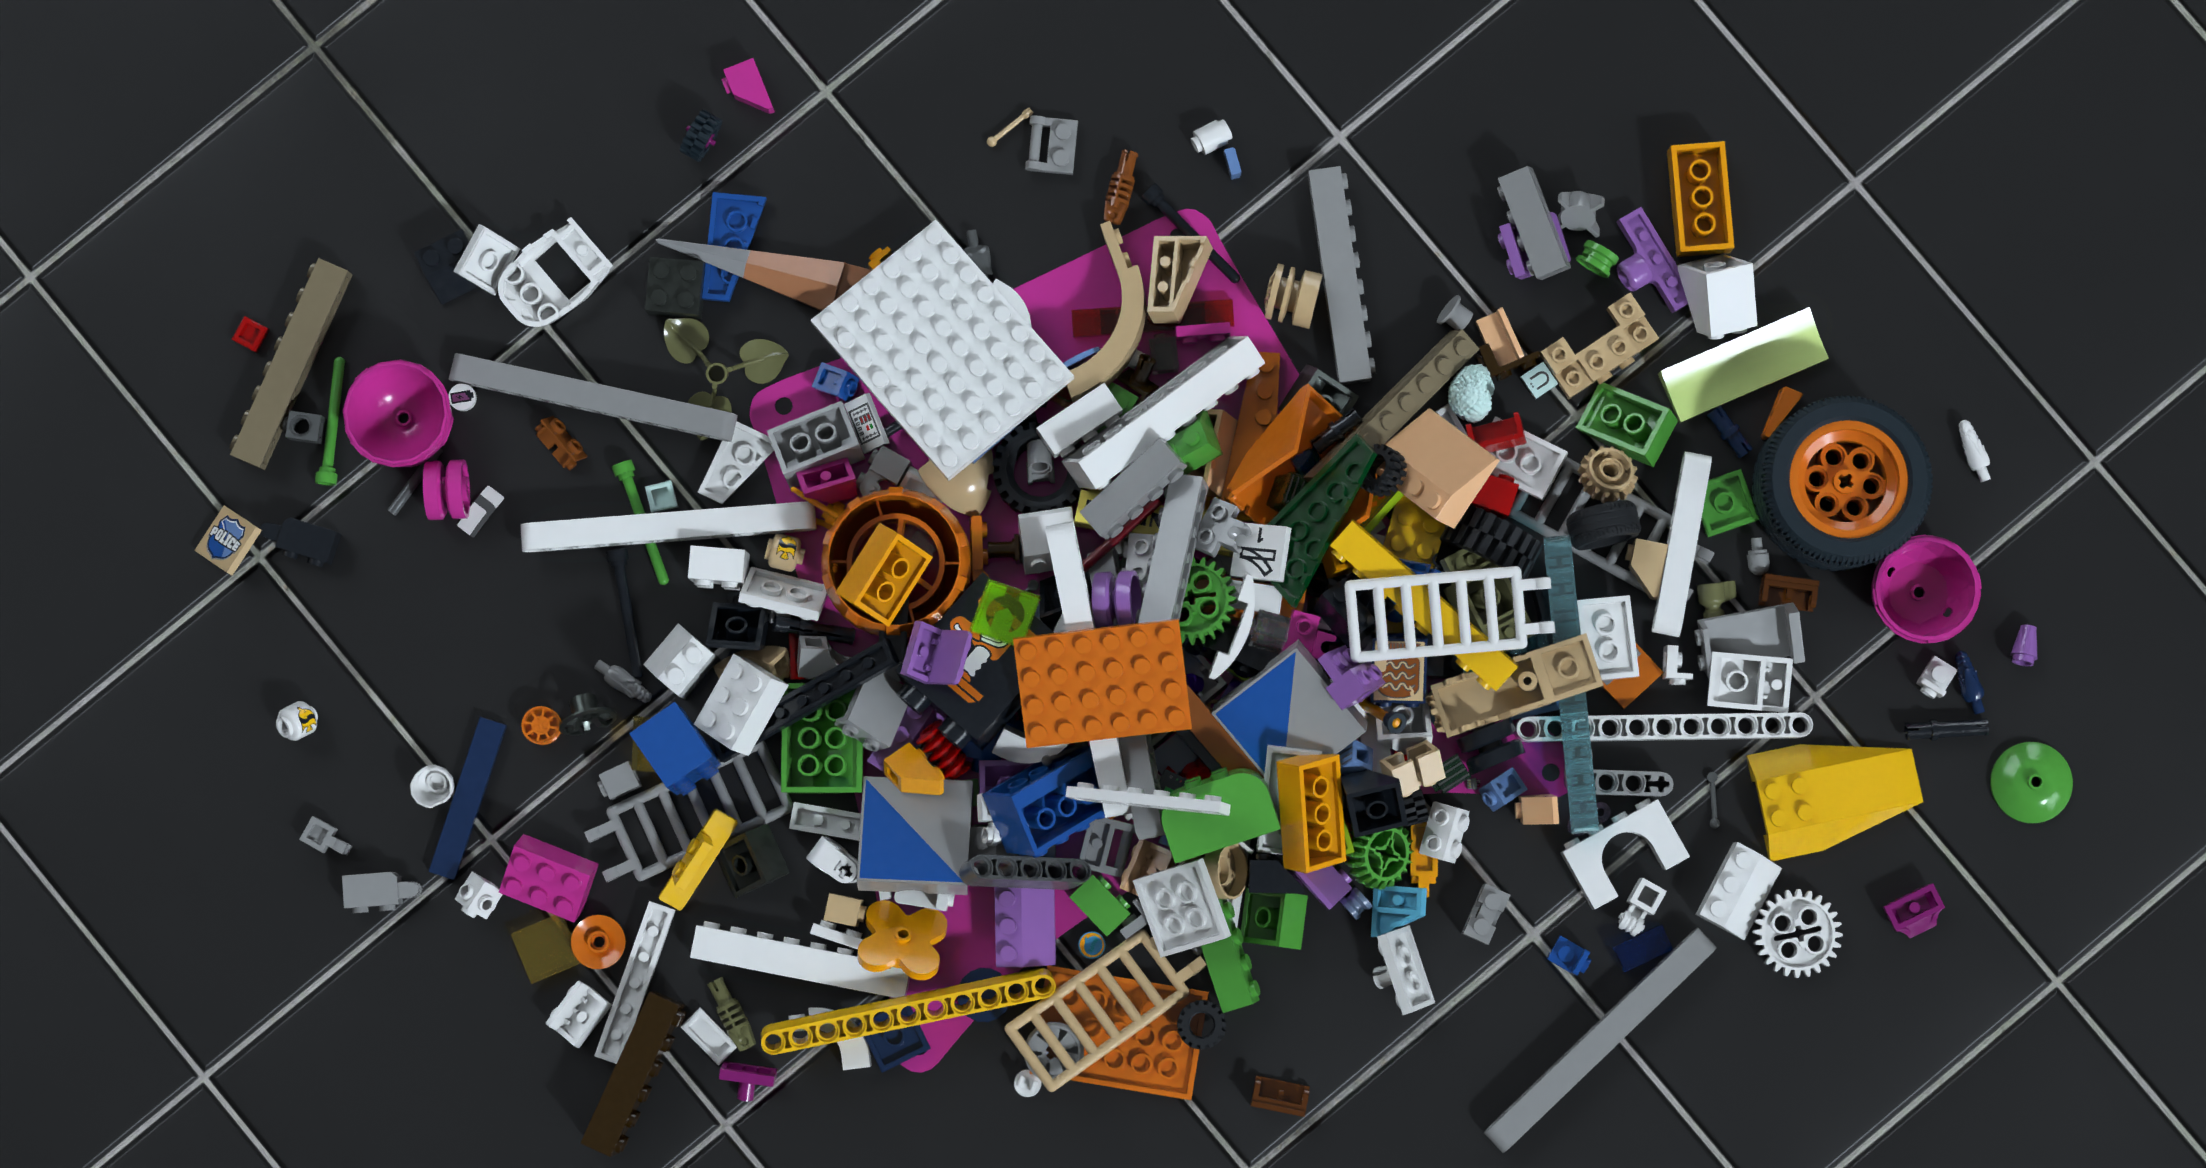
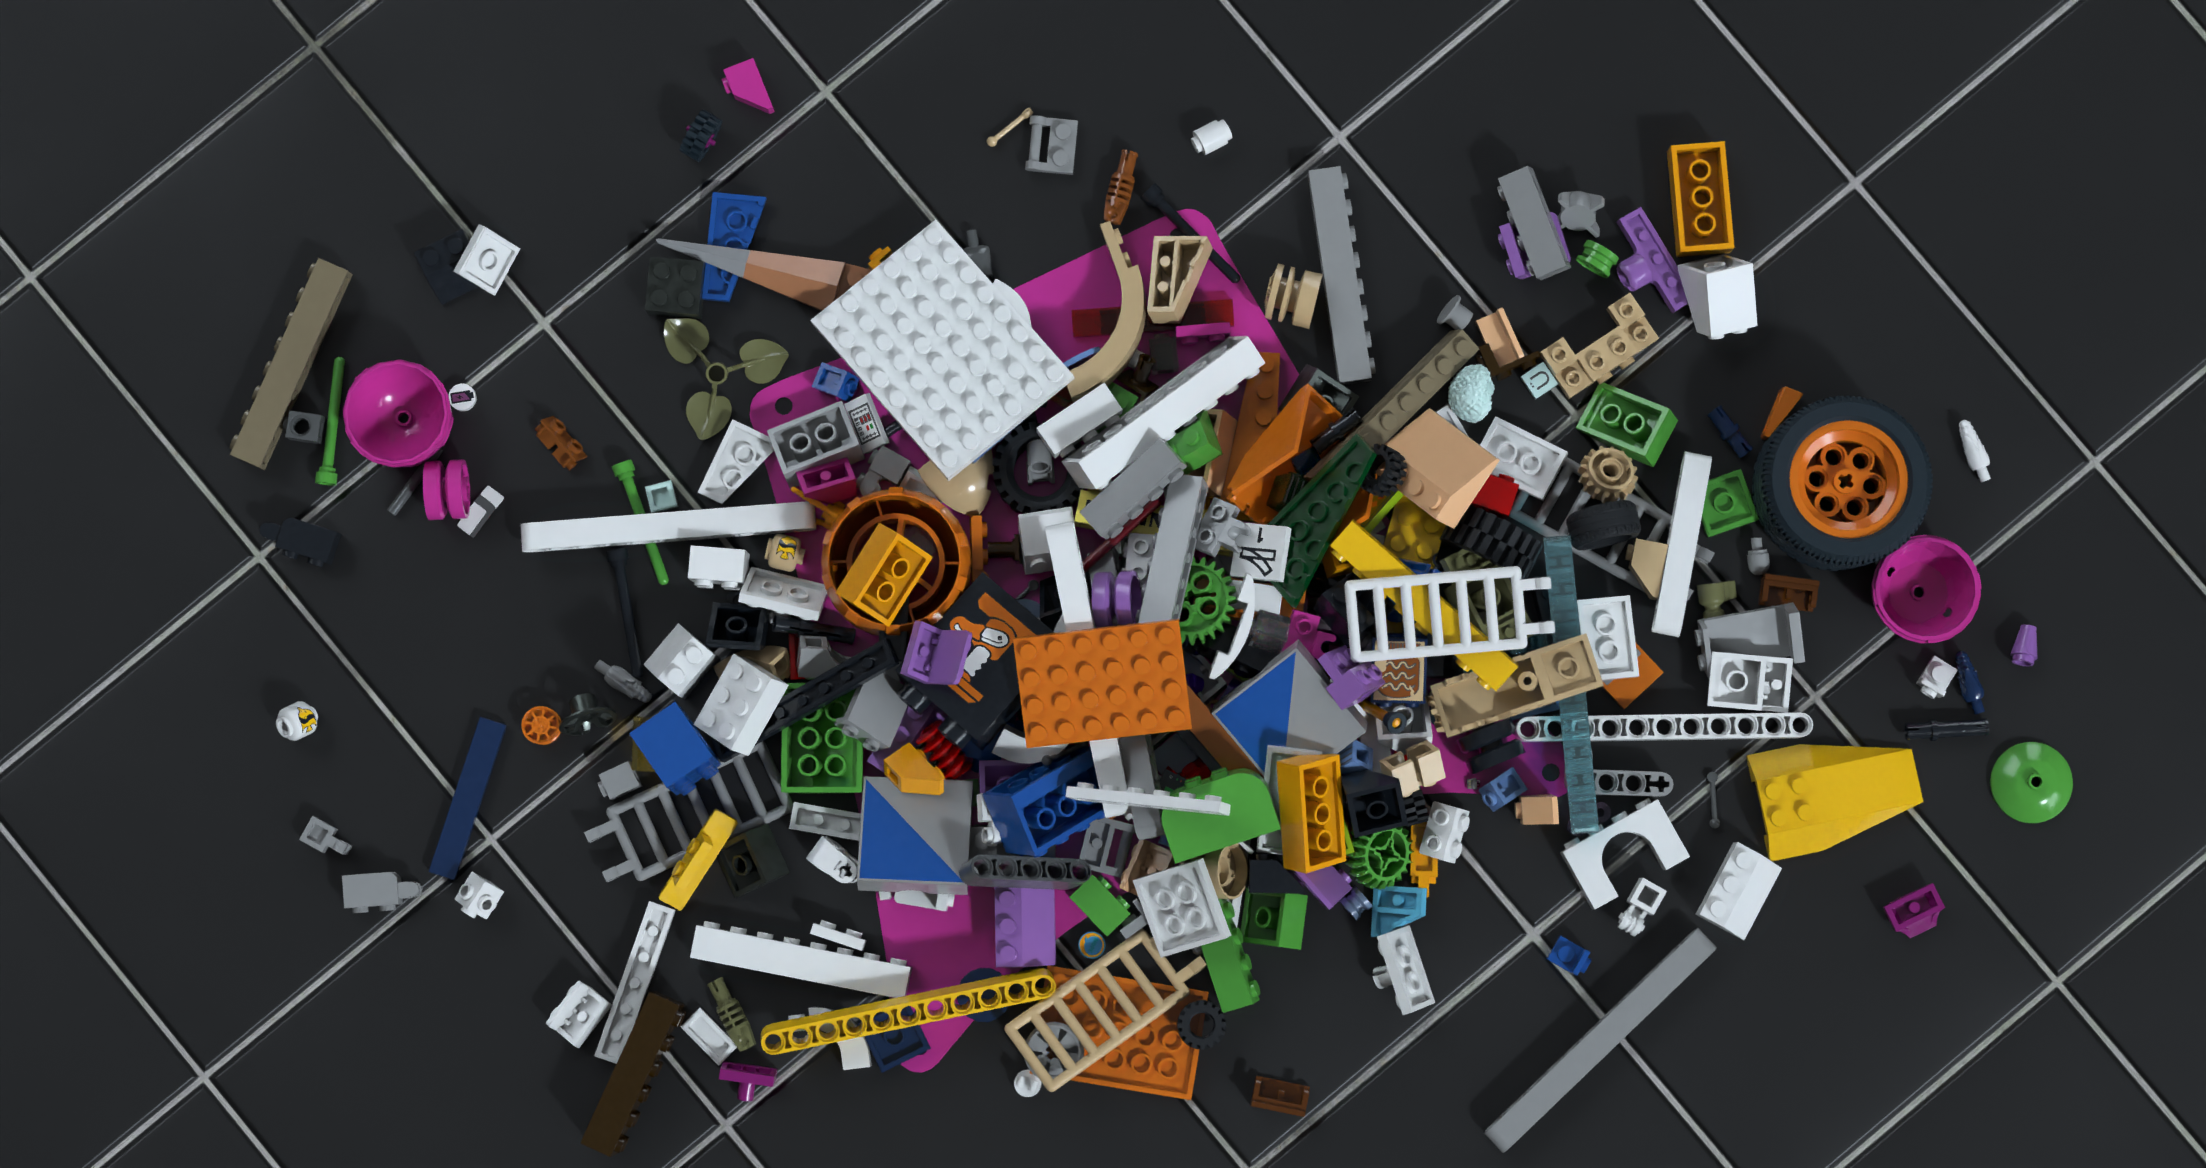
(228, 540): tile -> none
(250, 334): red tile -> none
(432, 786): white hair -> none
(531, 292): white slope -> none
(545, 948): clear yellow tile -> none
(548, 878): dark pink brick -> none
(584, 942): orange dish -> none
(593, 397): light grey beam -> none
(845, 910): tan brick -> none
(902, 940): light orange plant -> none
(1004, 612): clear neon green tile -> none
(1232, 163): medium blue tile -> none
(1455, 774): clear green brick -> none
(1493, 904): light grey brick -> none
(1498, 434): red panel -> none
(1642, 948): clear blue slope -> none
(1671, 661): white bracket -> none
(1743, 365): yellowish green arch -> none
(1802, 957): white gear -> none

